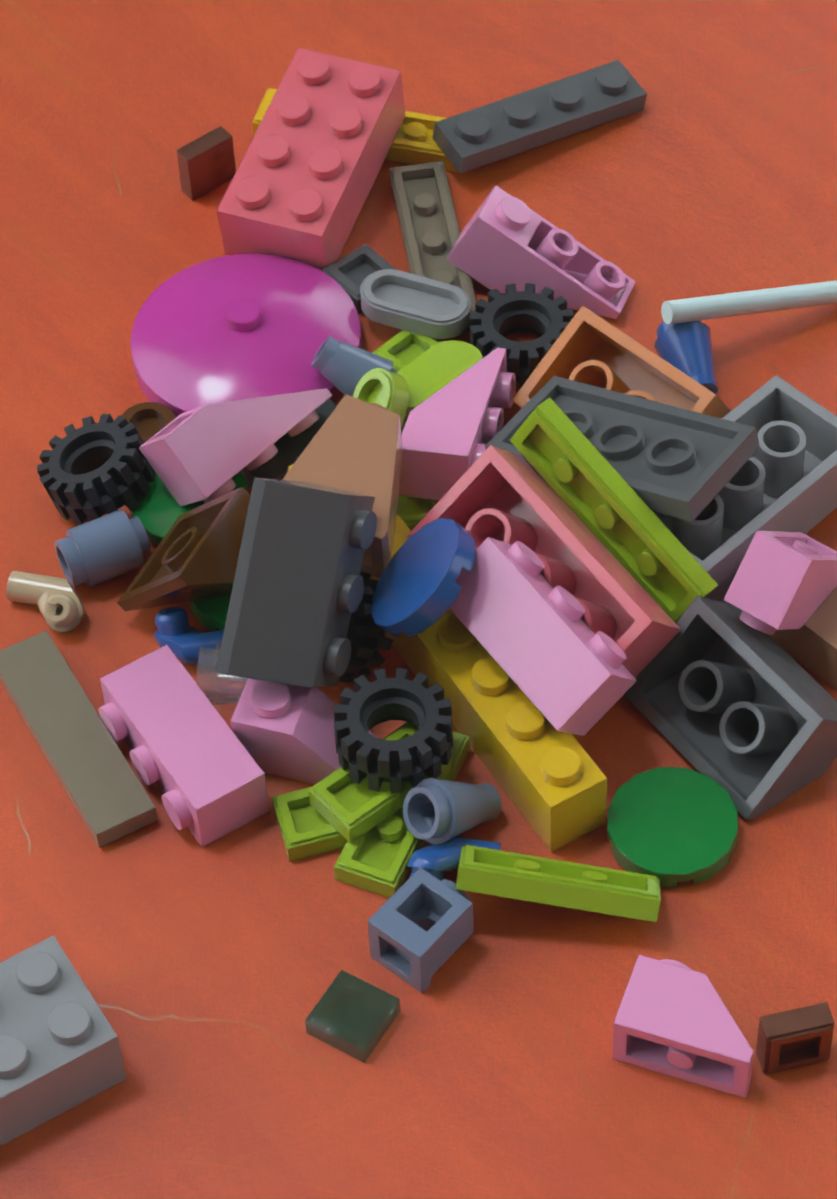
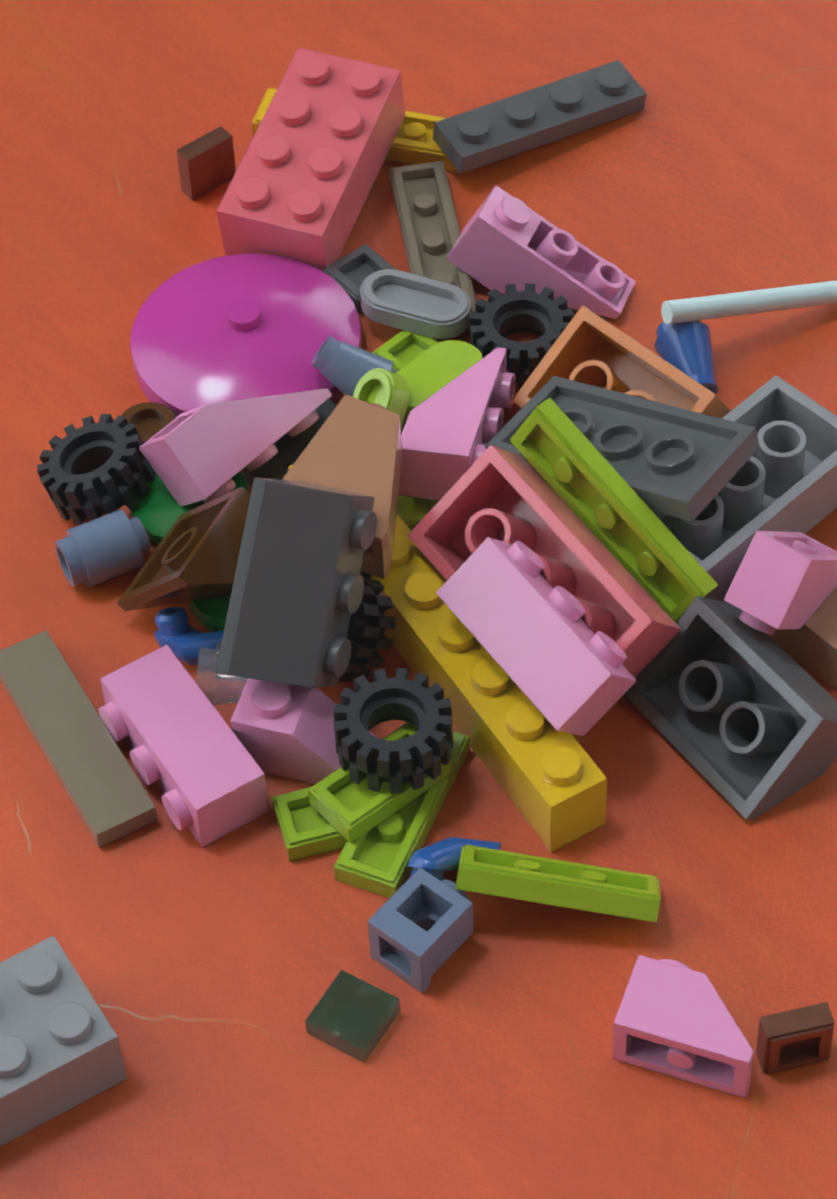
(53, 596): tan arm -> none
(422, 578): blue tile -> none
(447, 808): sand blue cone -> none
(672, 825): green tile -> none

